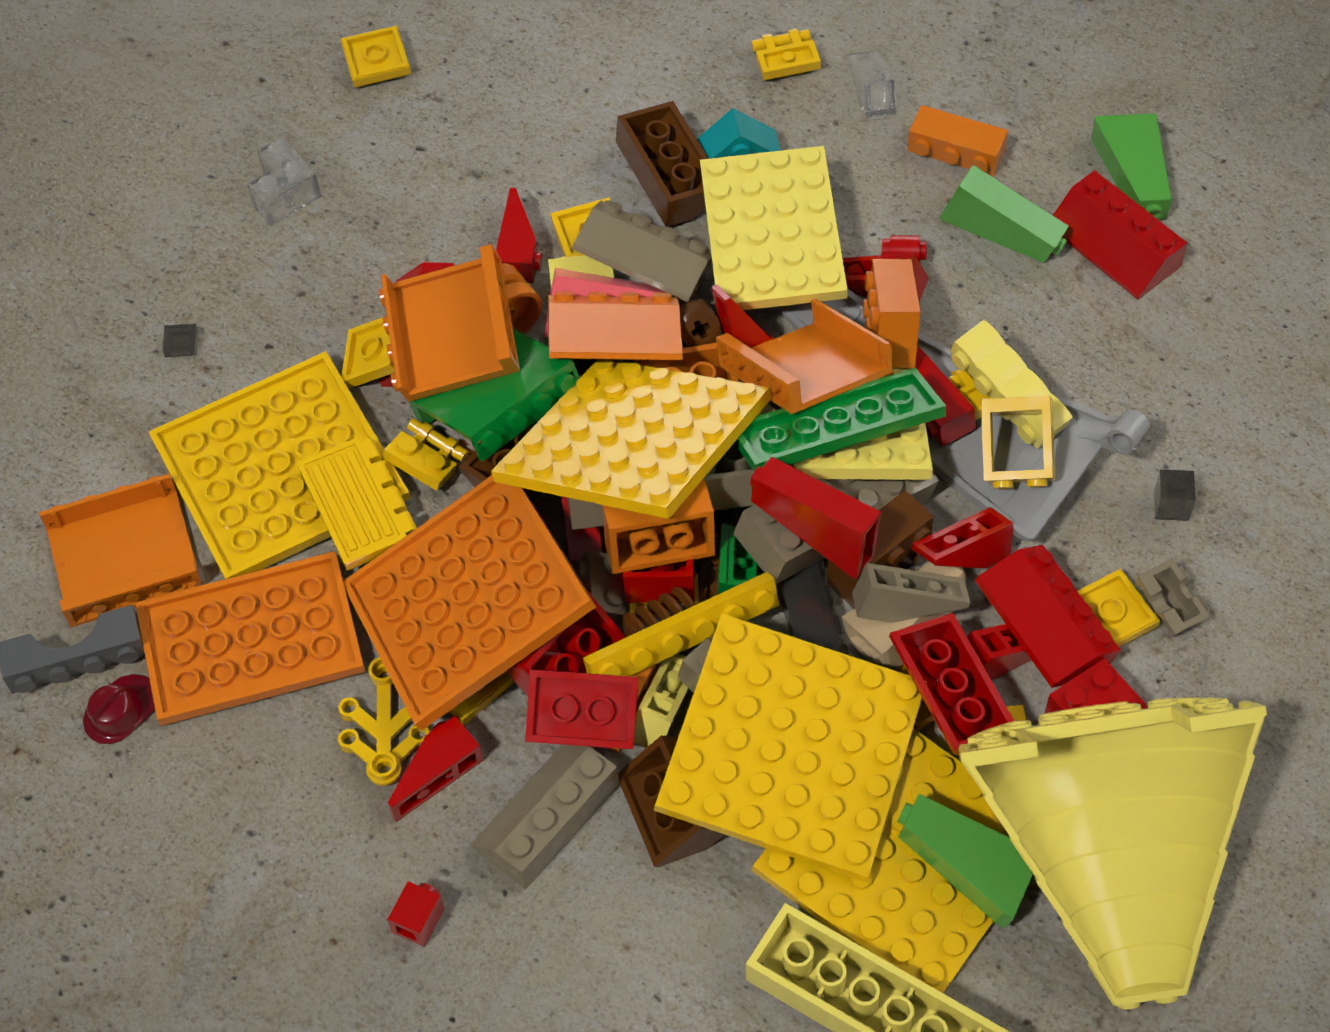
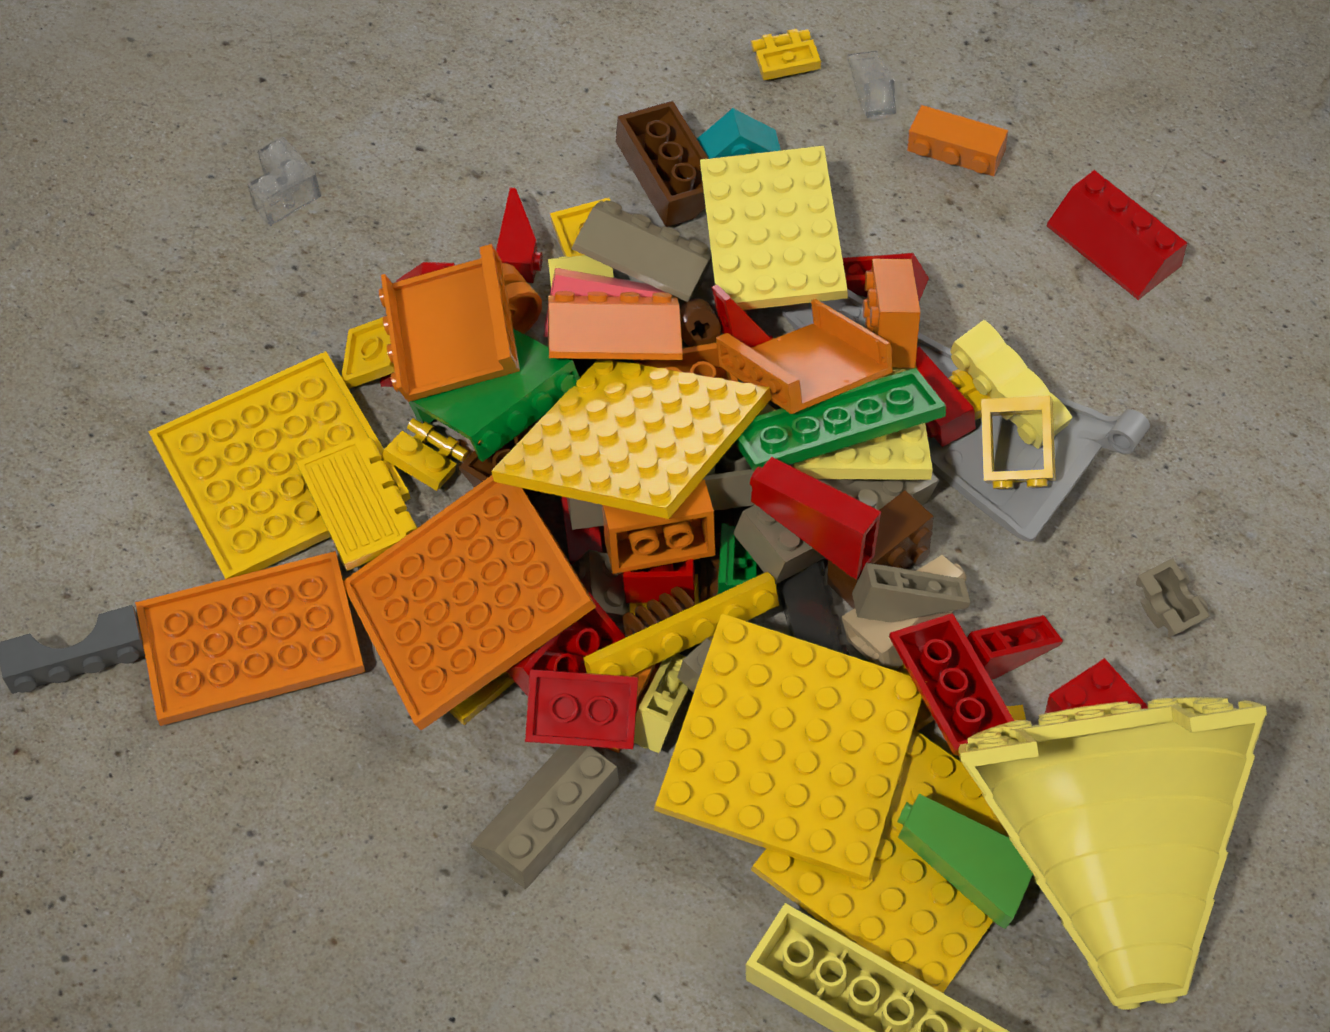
(118, 709): dark red piece -> none
(120, 548): orange panel -> none
(180, 340): clear smoke tile -> none
(375, 56): yellow plate -> none
(382, 730): yellow plant -> none
(416, 913): red brick -> none
(439, 761): red slope -> none
(663, 835): reddish brown slope -> none
(905, 244): red brick -> none
(970, 542): red slope -> none
(1004, 217): bright green slope -> none
(1047, 614): red slope -> none
(1120, 607): yellow plate -> none
(1135, 159): bright green slope -> none
(1174, 495): clear smoke brick -> none

